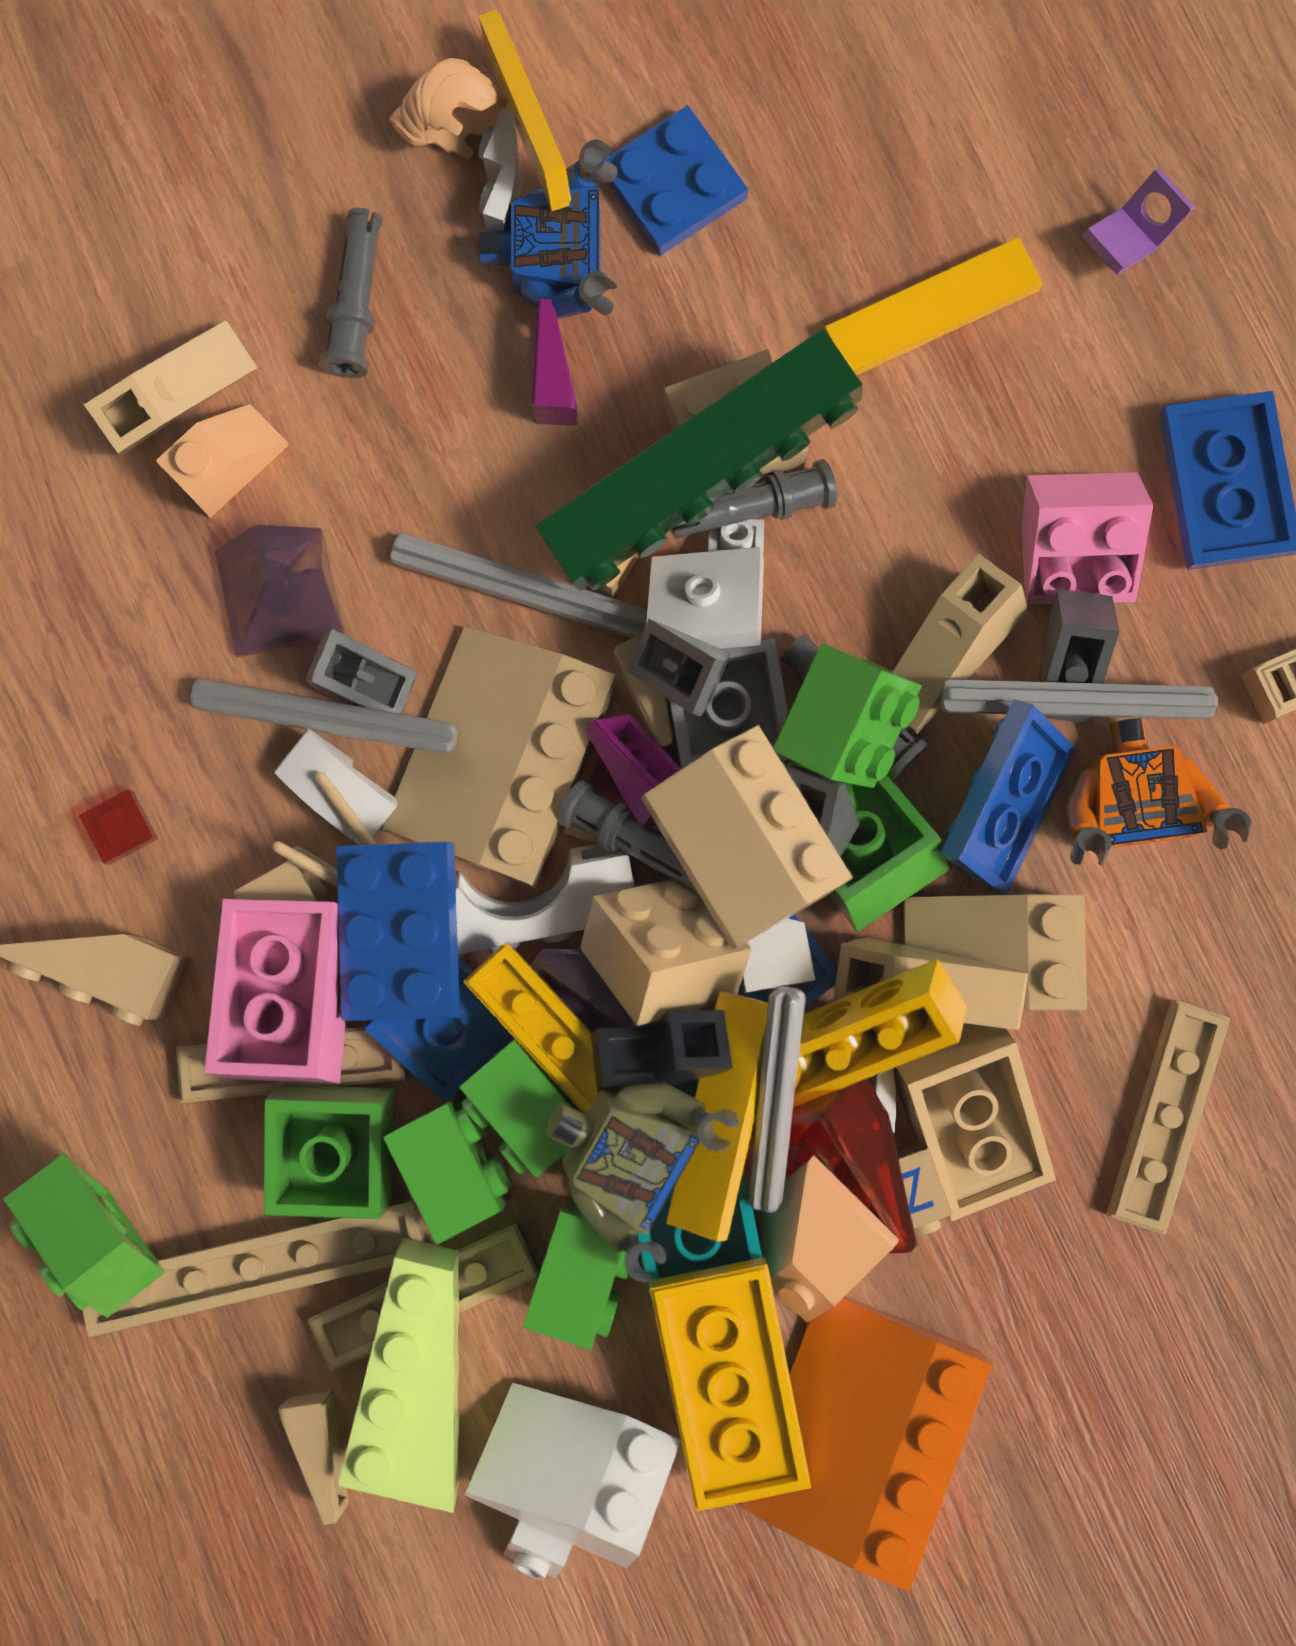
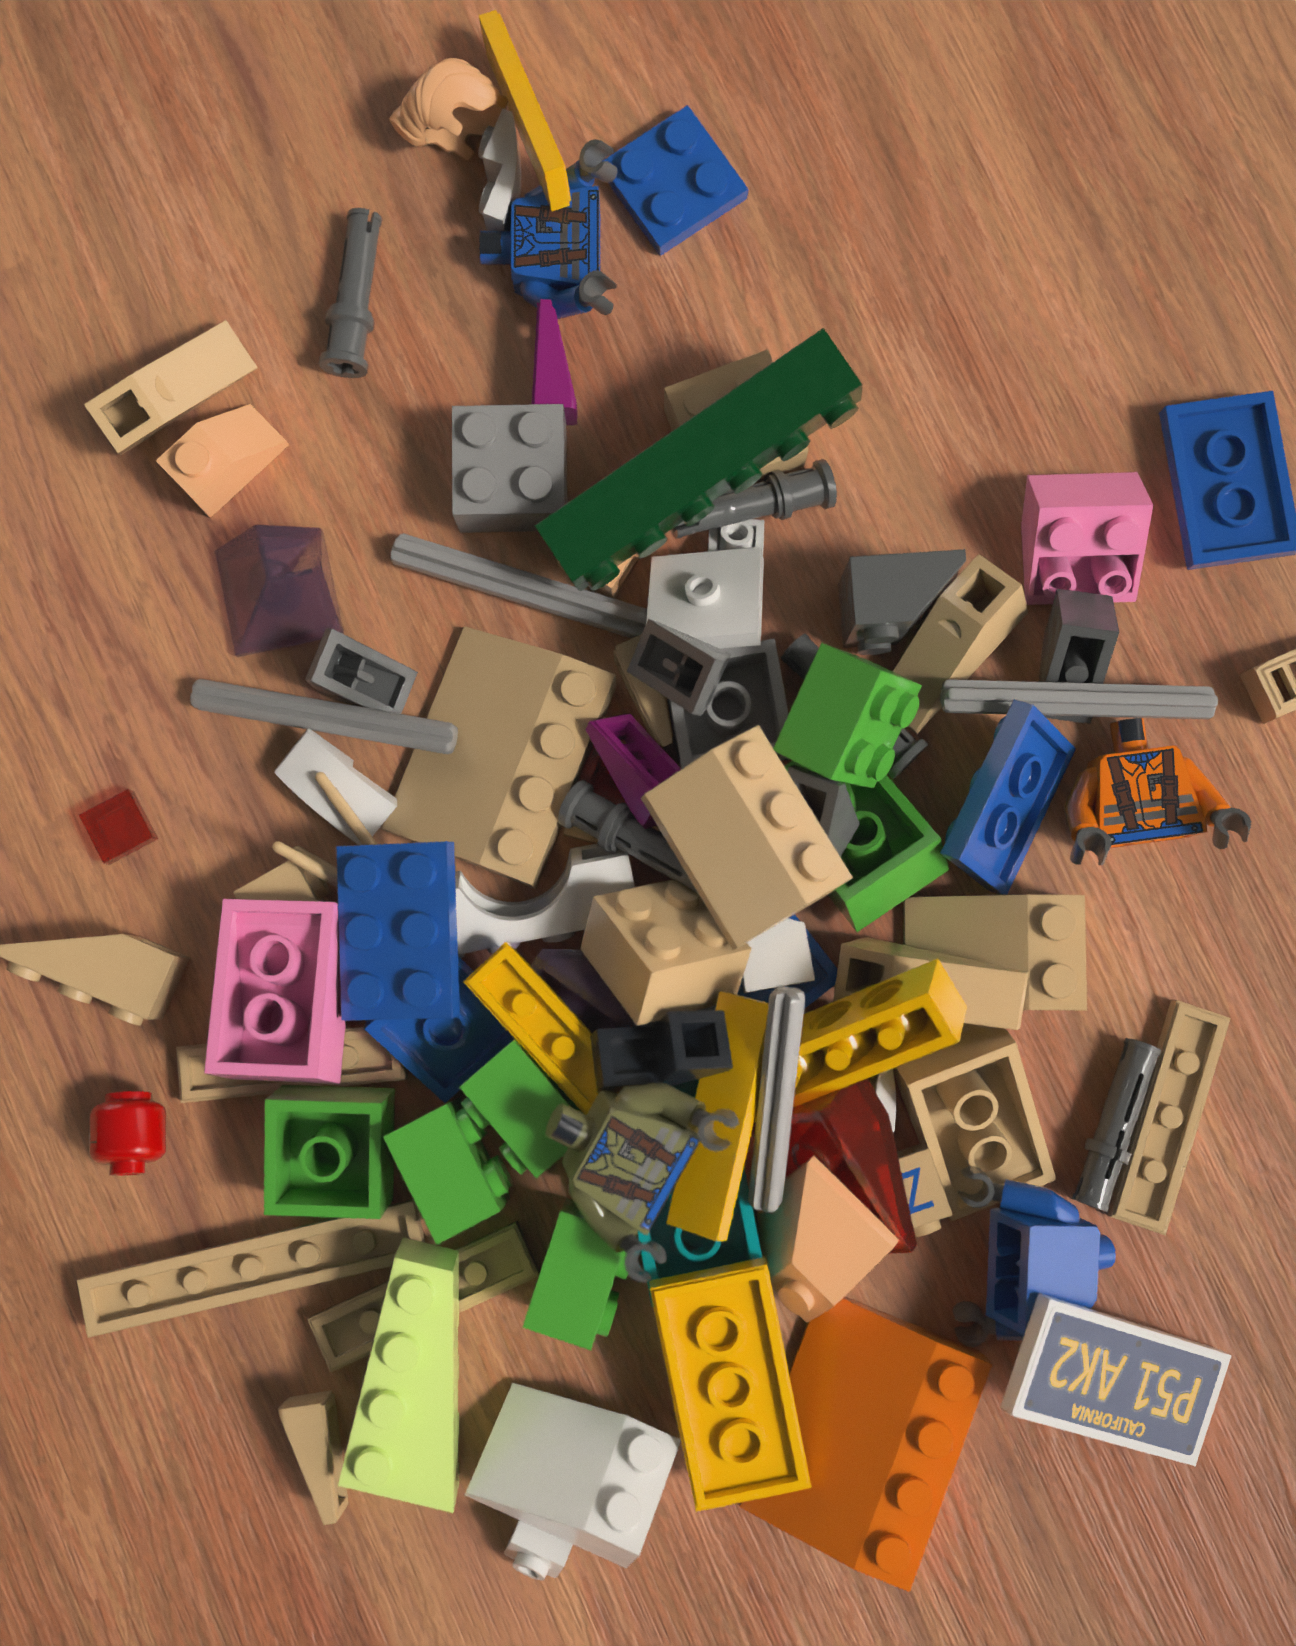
(82, 1237): bright green brick -> none
(127, 1132): none -> red head
(507, 466): none -> light grey brick
(890, 593): none -> dark grey slope
(935, 306): yellow tile -> none
(1033, 1249): none -> blue torso
(1115, 1380): none -> tile
(1116, 1125): none -> dark grey pin
(1130, 233): medium lavender bracket -> none

